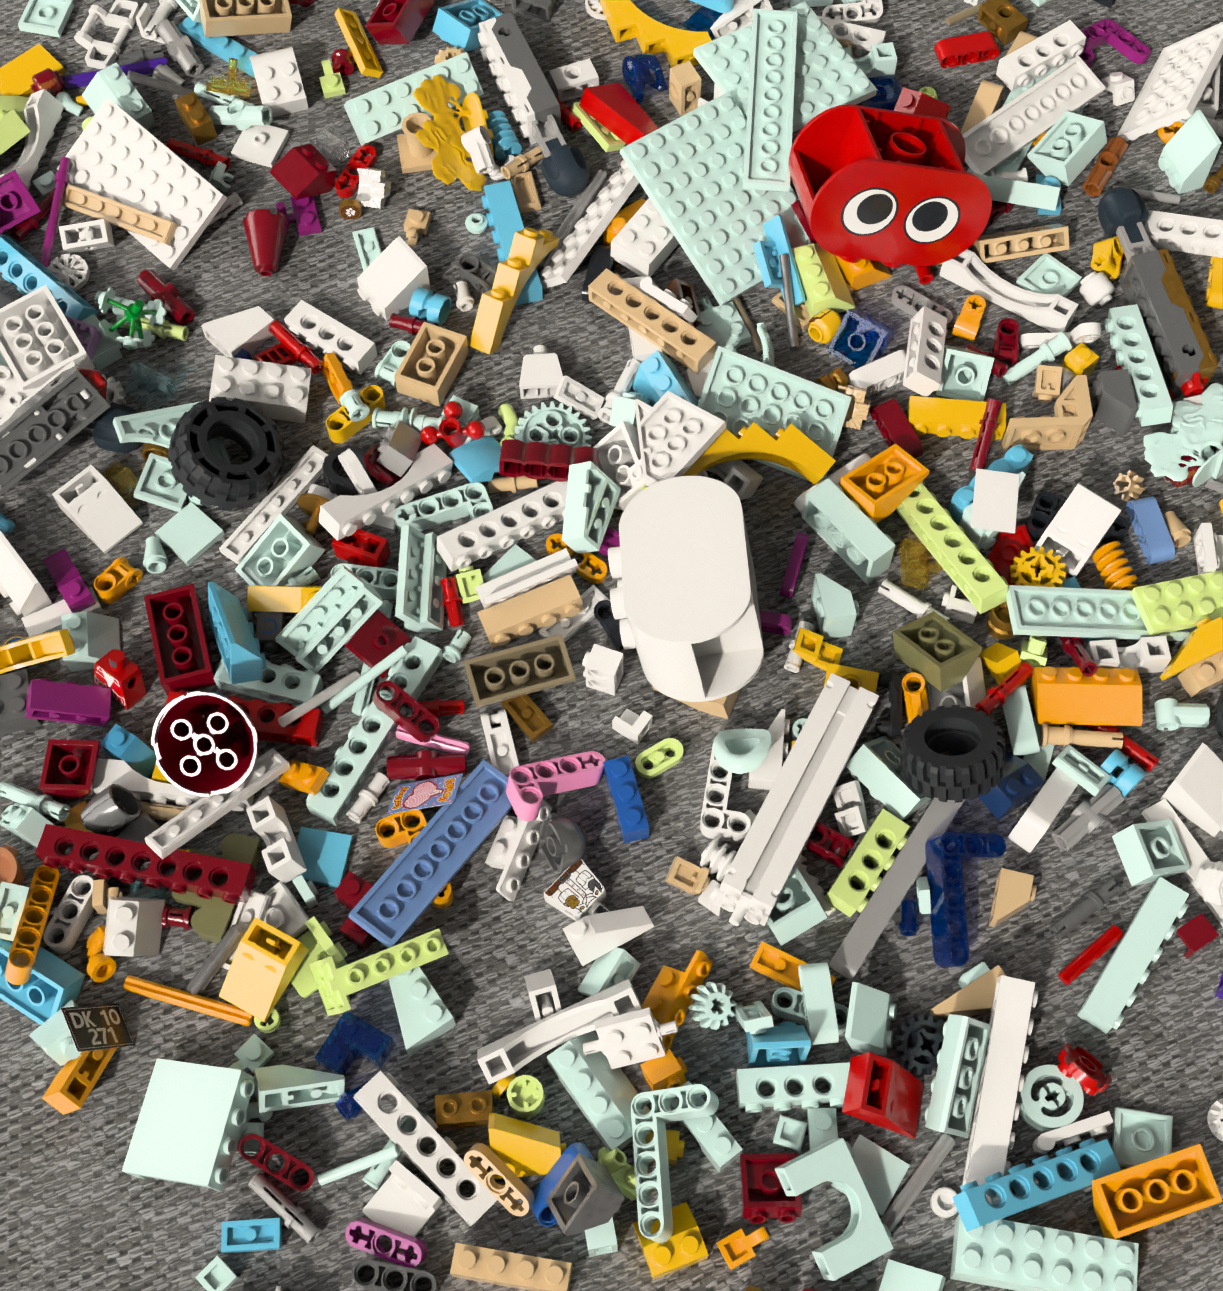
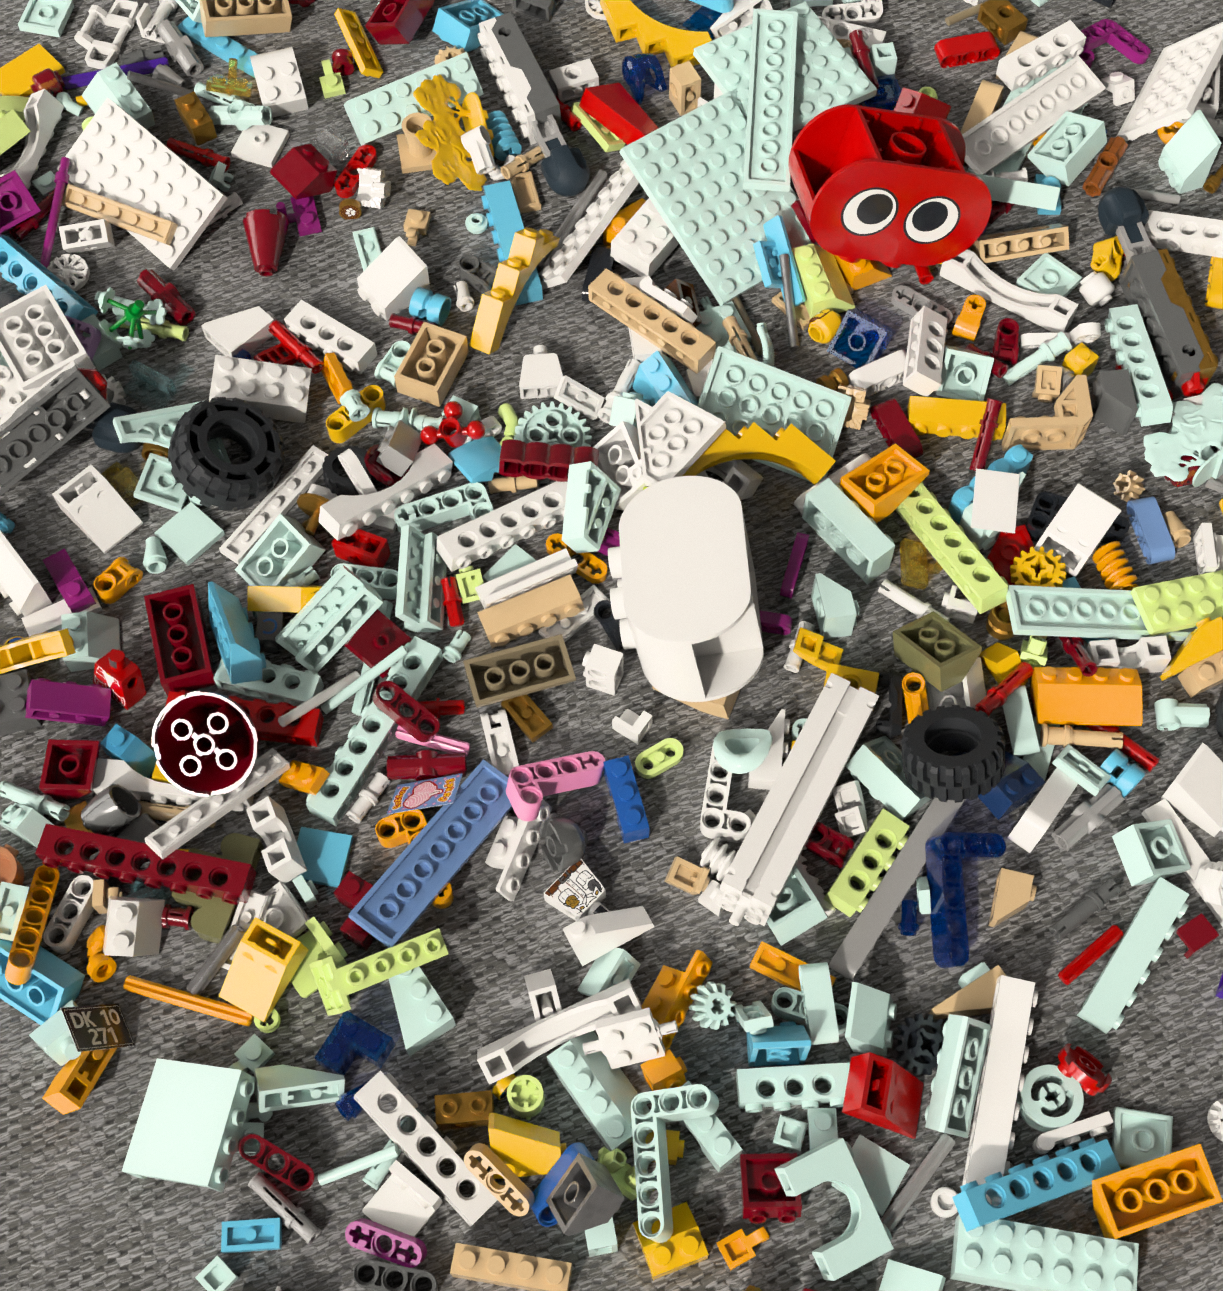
(732, 327): none -> tan pin
(861, 54): none -> dark red pin

